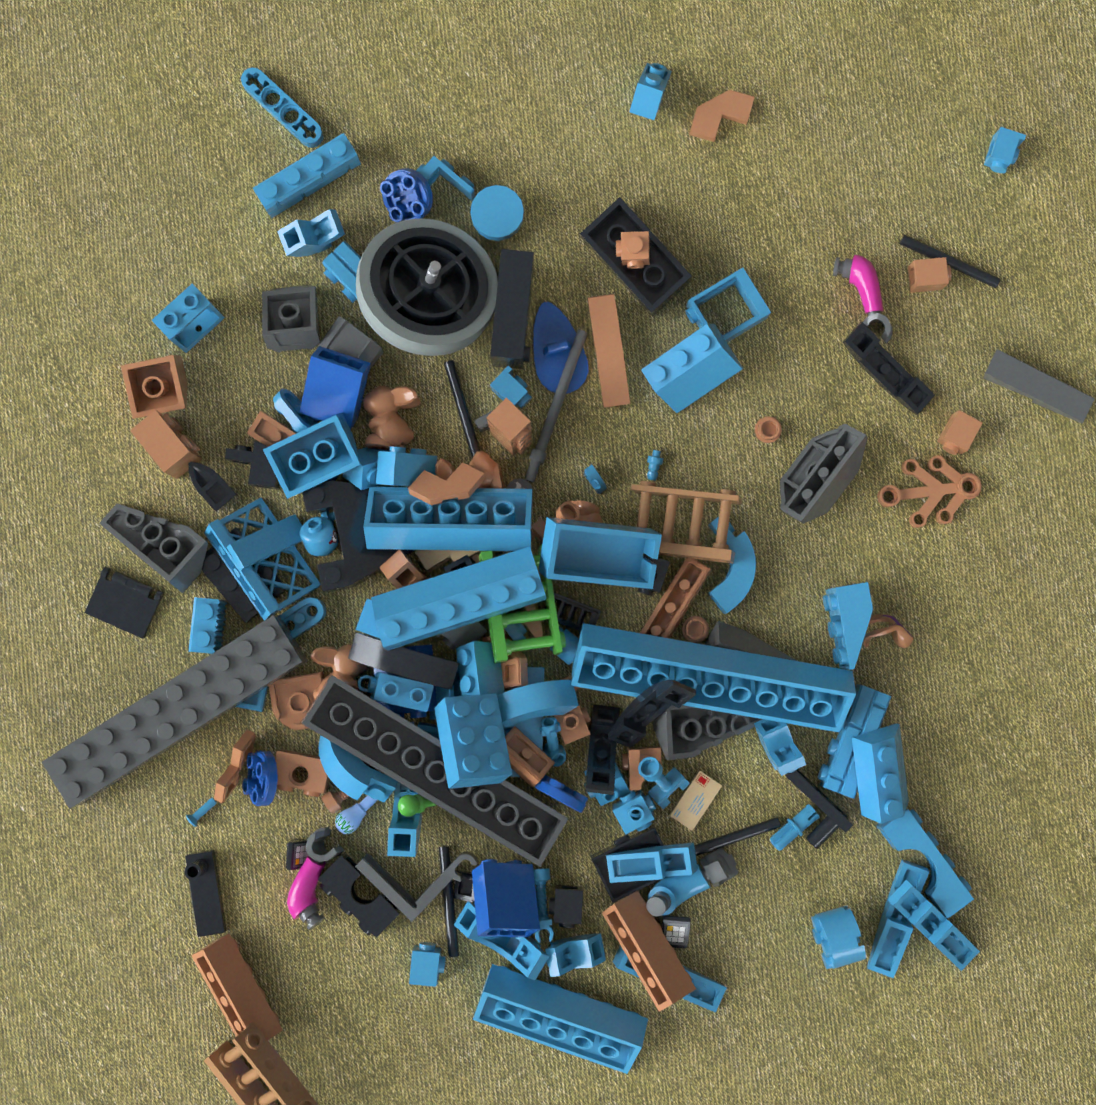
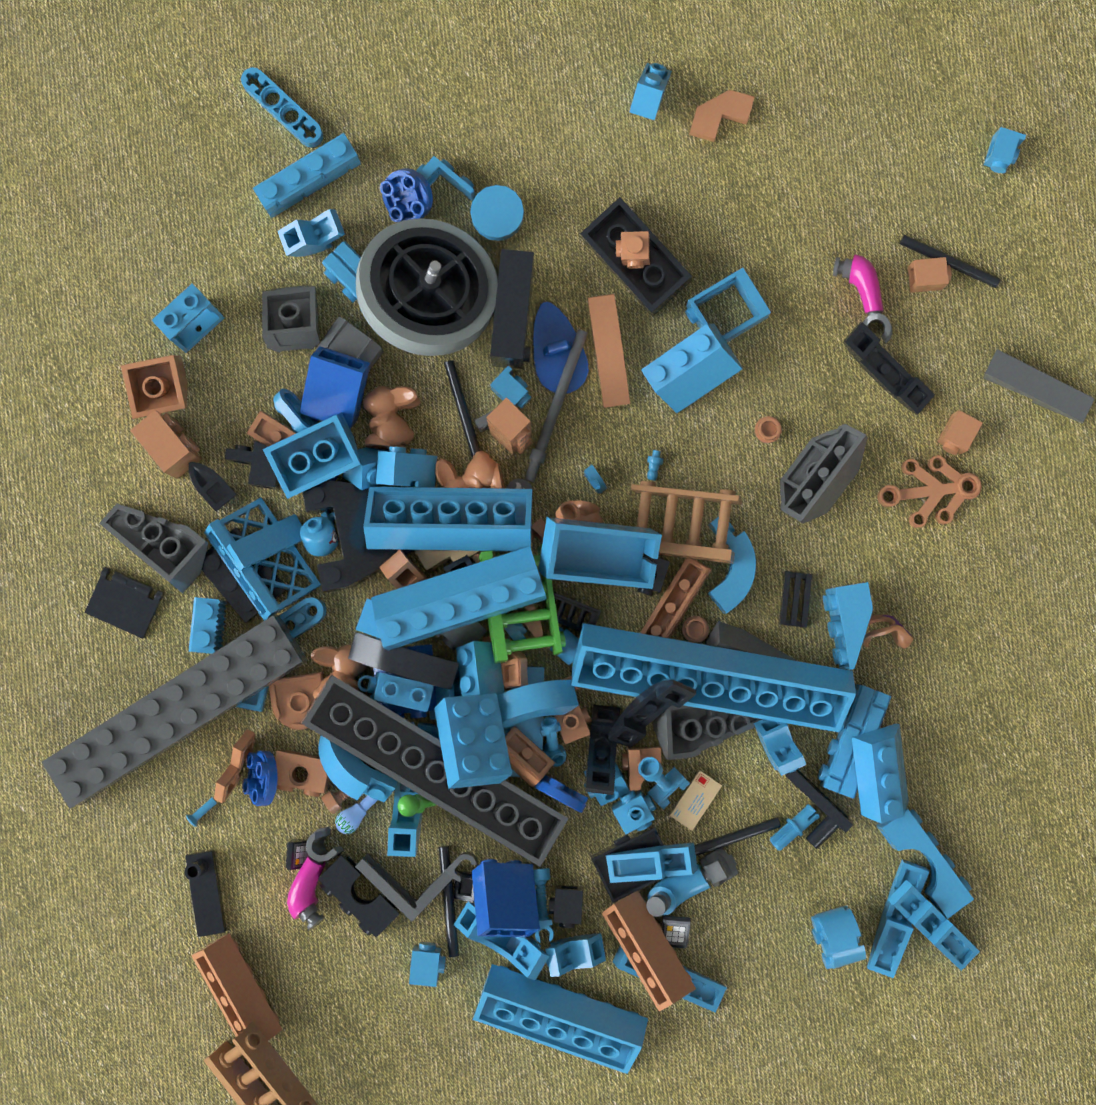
(435, 489): nougat tile -> none
(805, 602): none -> black tile

